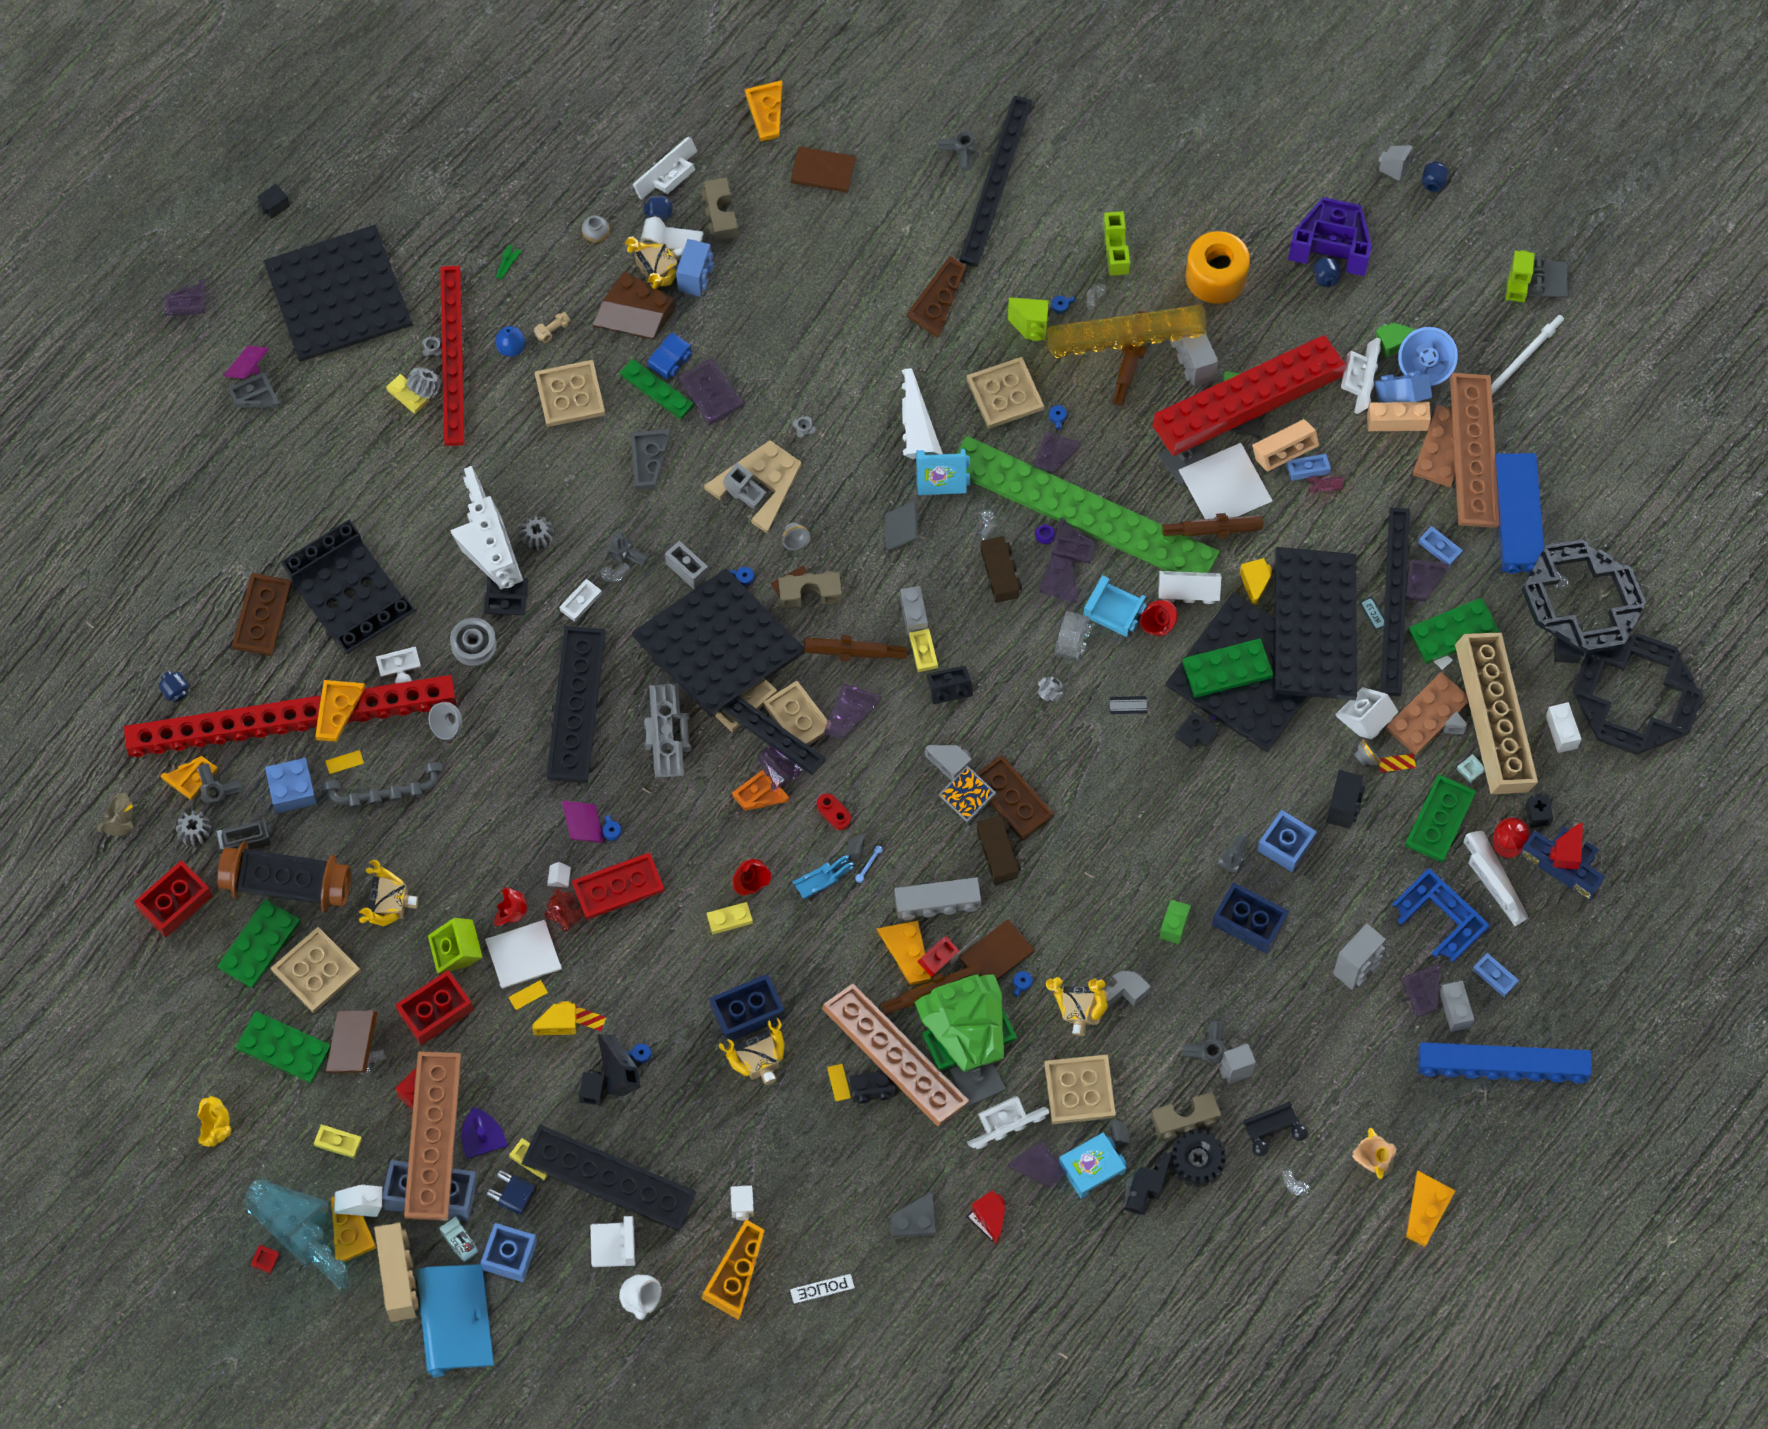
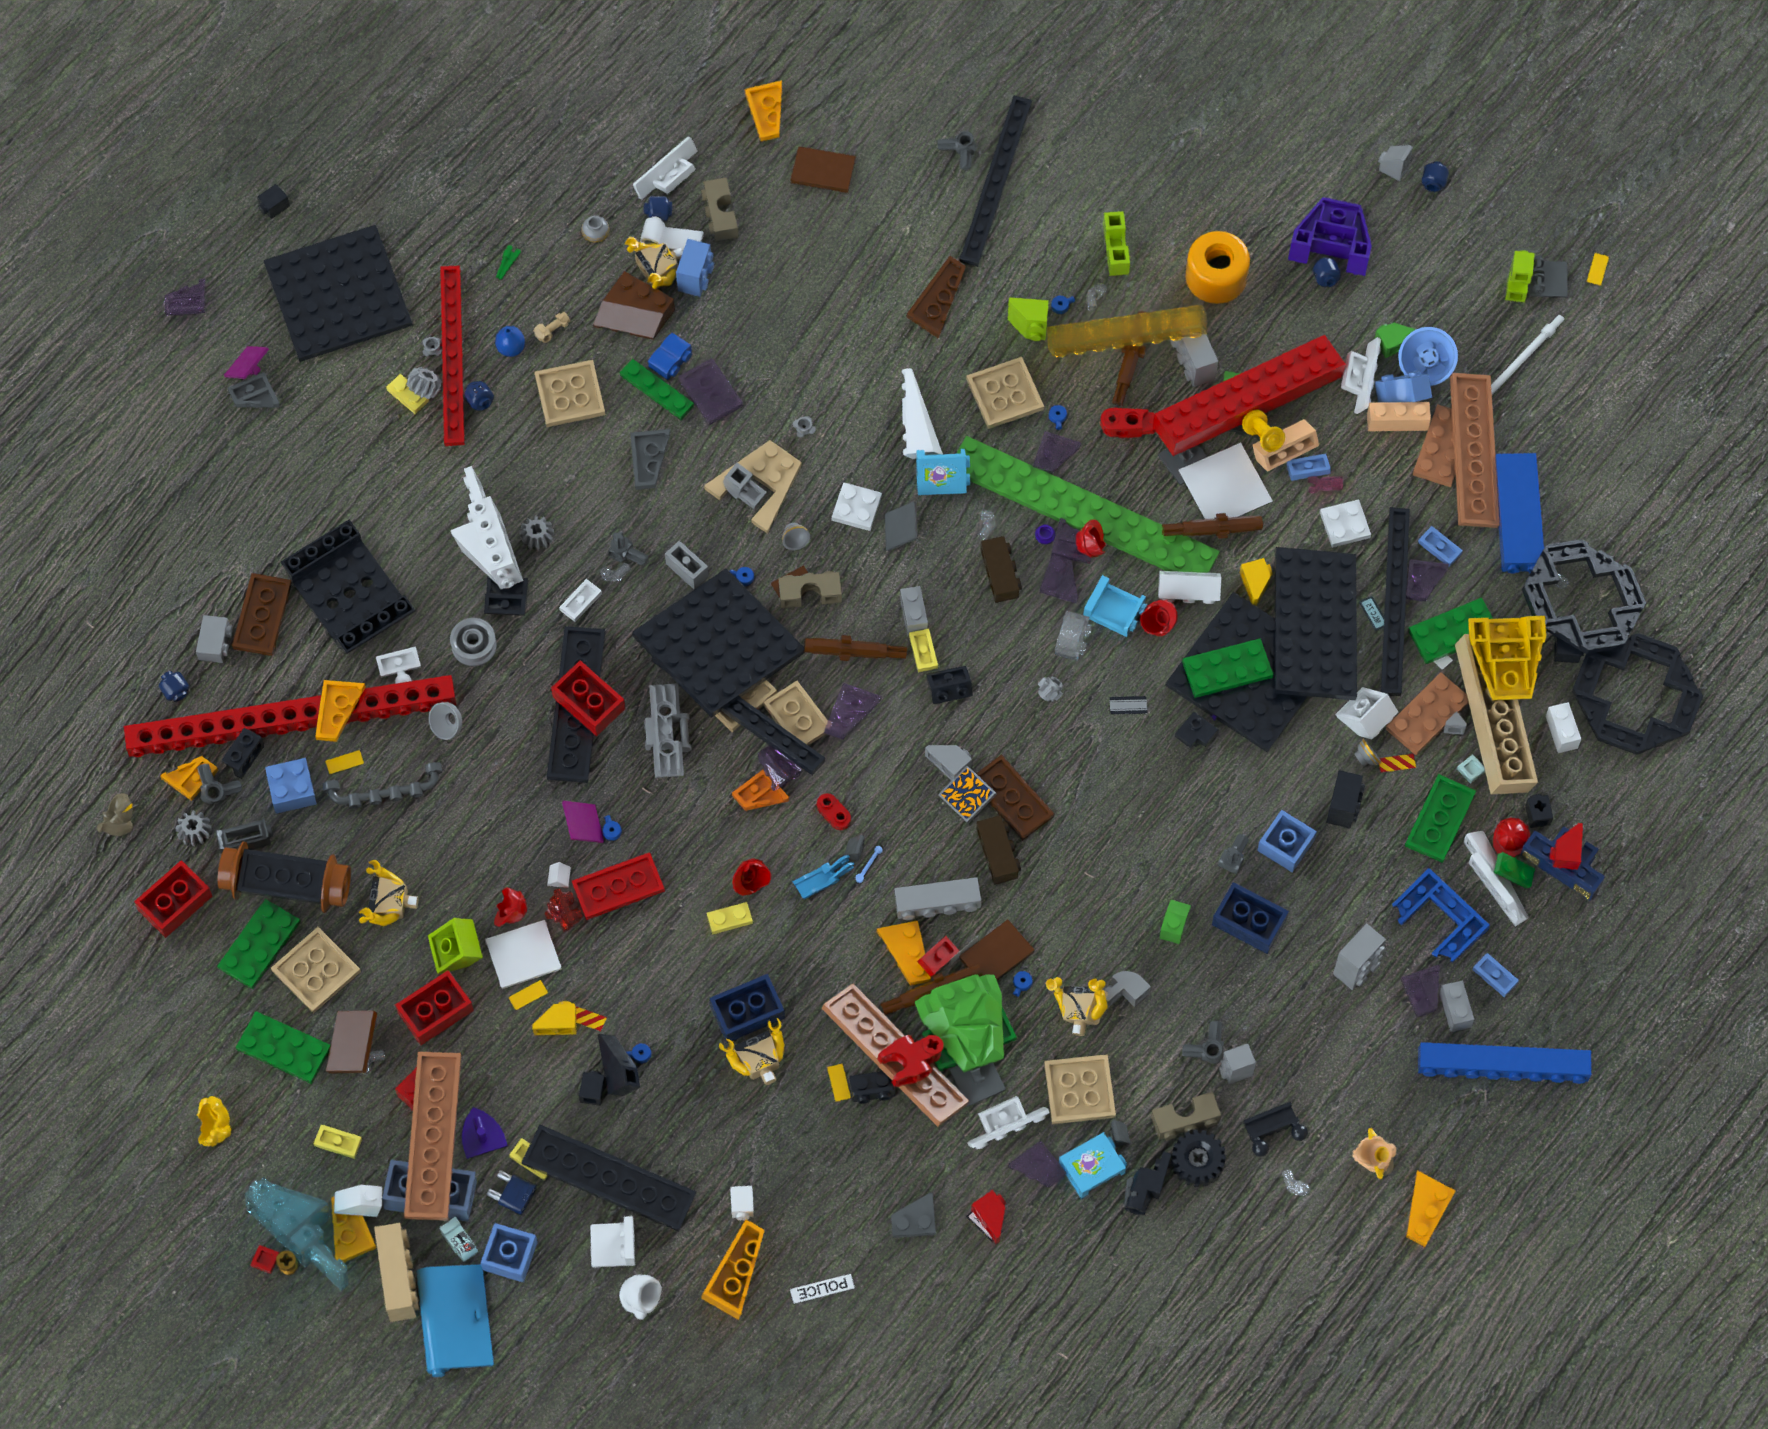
(213, 639): none -> light grey brick
(243, 752): none -> black bracket
(281, 1260): none -> pearl gold bush
(479, 395): none -> dark blue head
(588, 698): none -> red brick
(856, 506): none -> white plate
(913, 1056): none -> red piece
(1091, 539): none -> red piece
(1115, 422): none -> red piece
(1270, 437): none -> yellow hose
(1345, 523): none -> white plate
(1508, 653): none -> yellow wedge
(1514, 870): none -> green plate
(1597, 269): none -> yellow sticker

